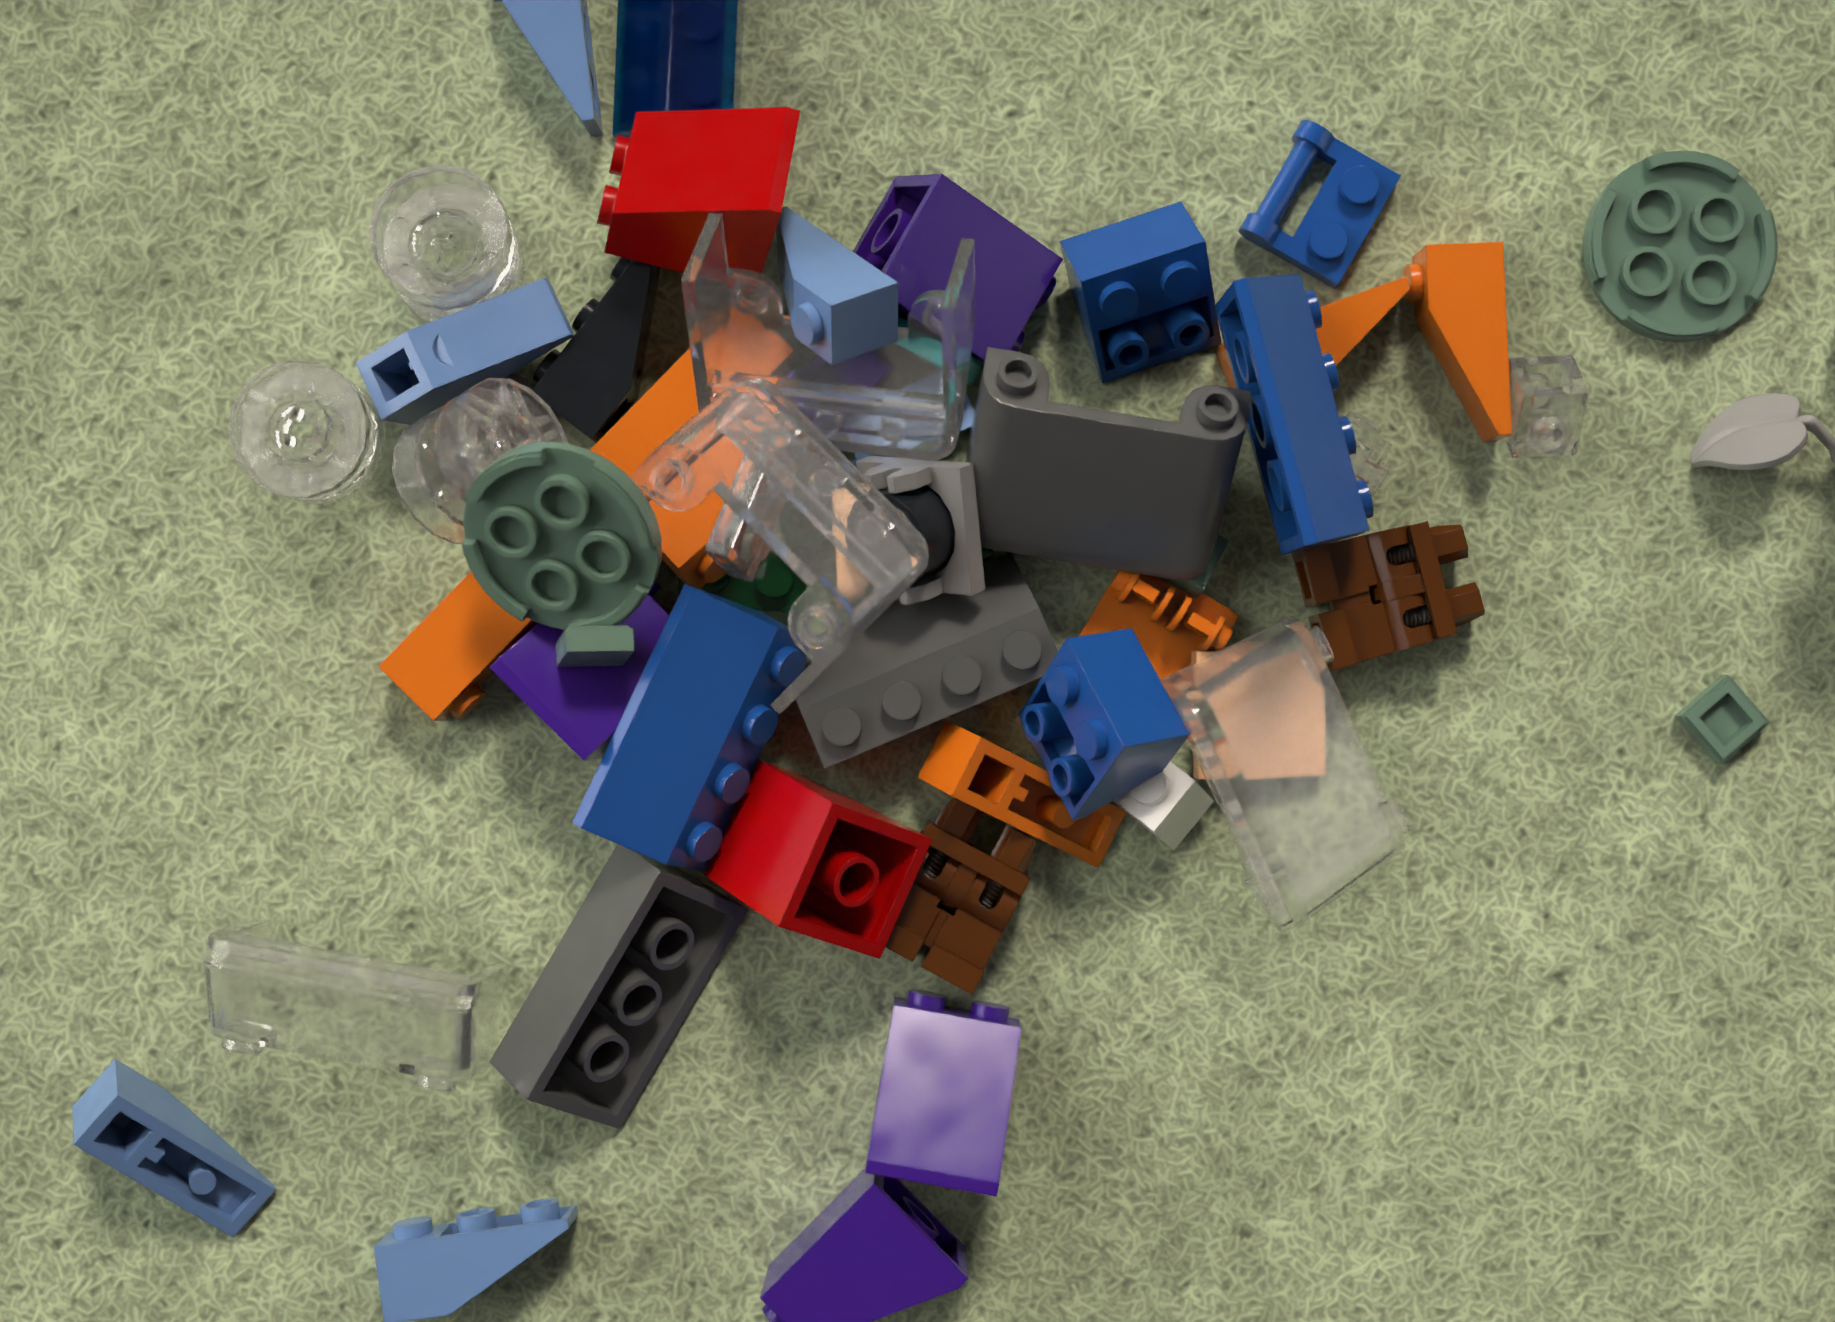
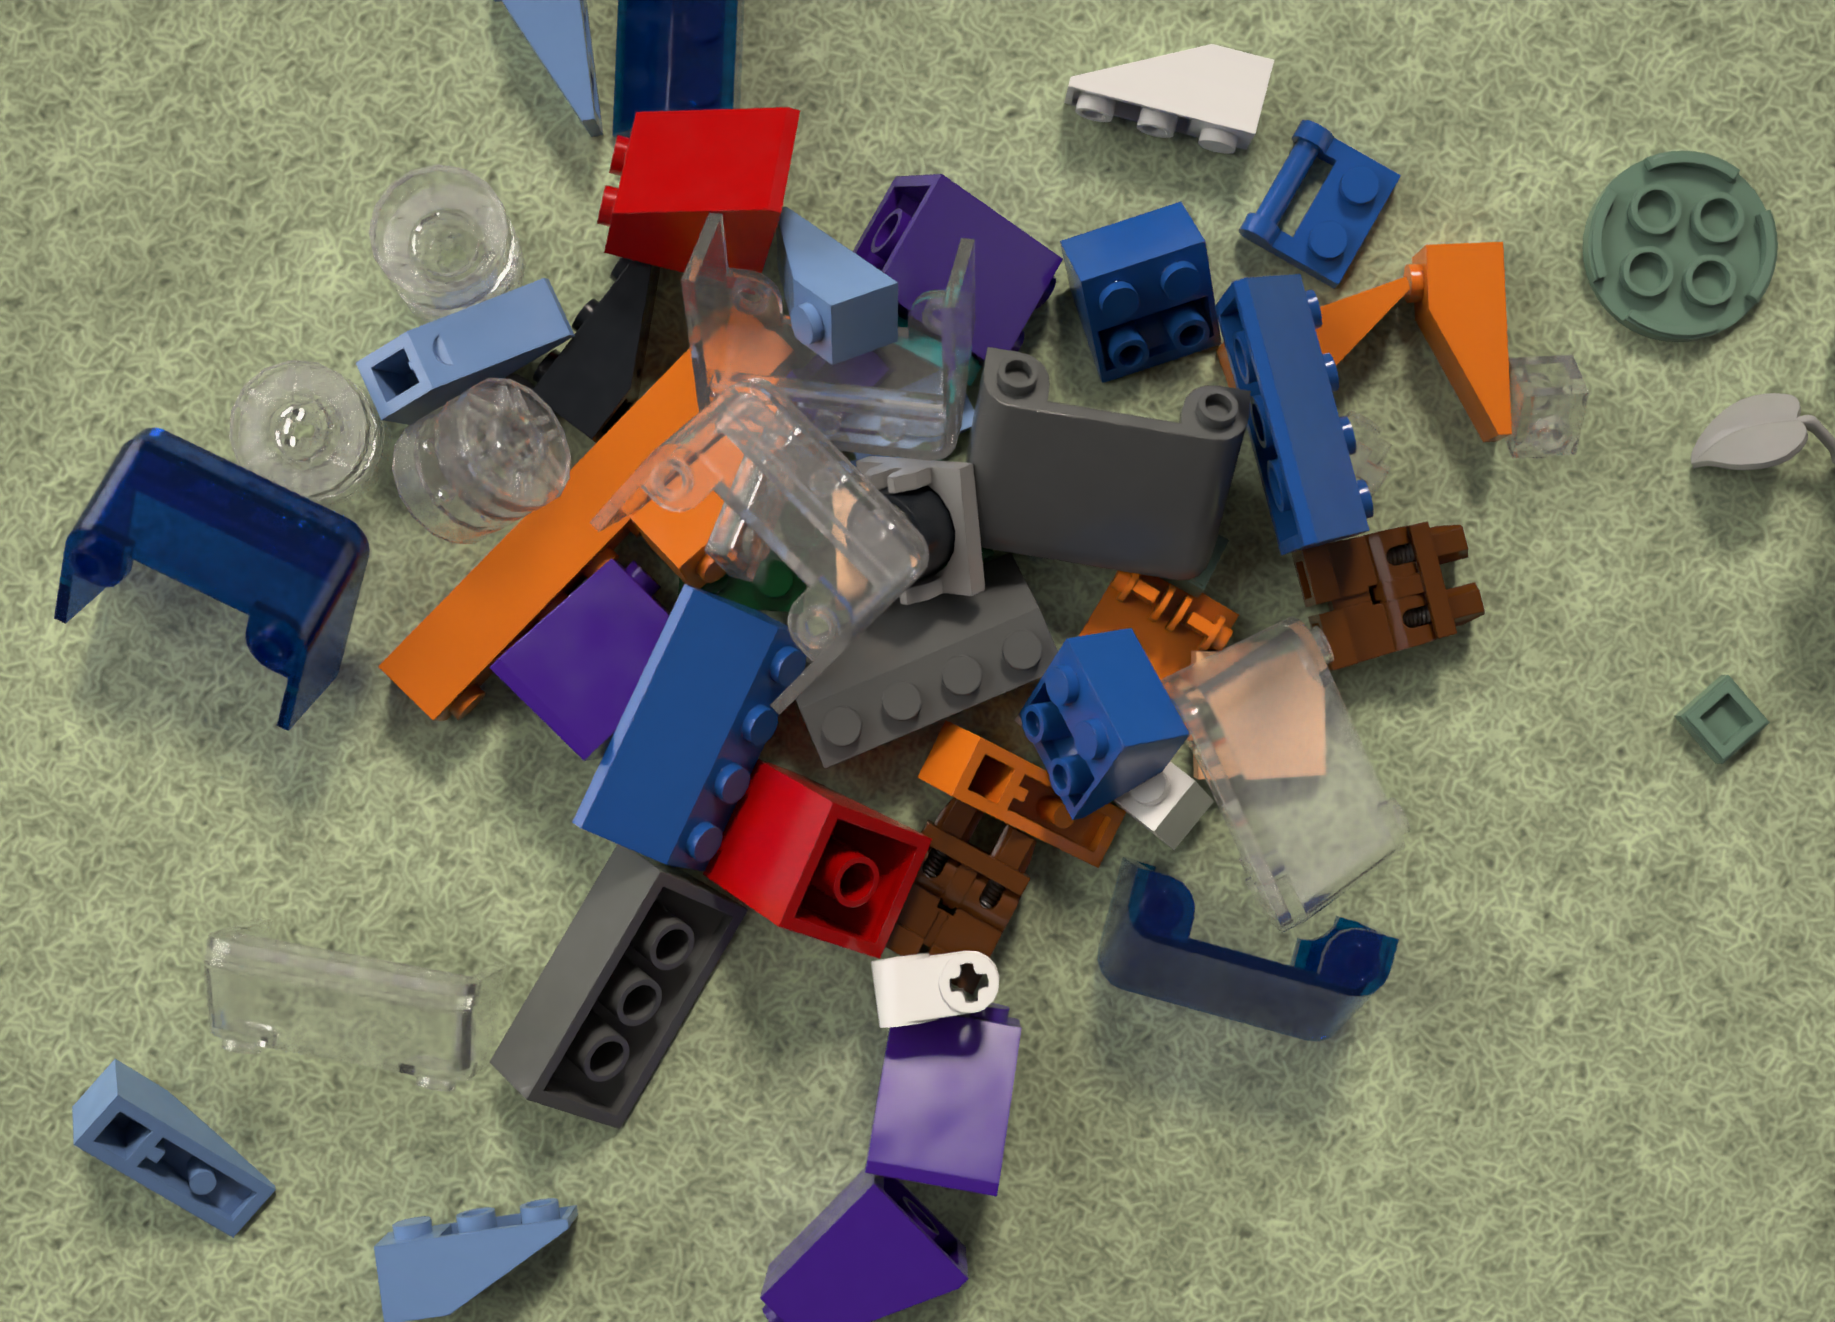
(233, 540): none -> clear blue windscreen
(561, 536): sand green tile -> none
(594, 646): sand green tile -> none
(921, 990): none -> white piece
(1150, 954): none -> clear blue windscreen
(1193, 92): none -> white slope

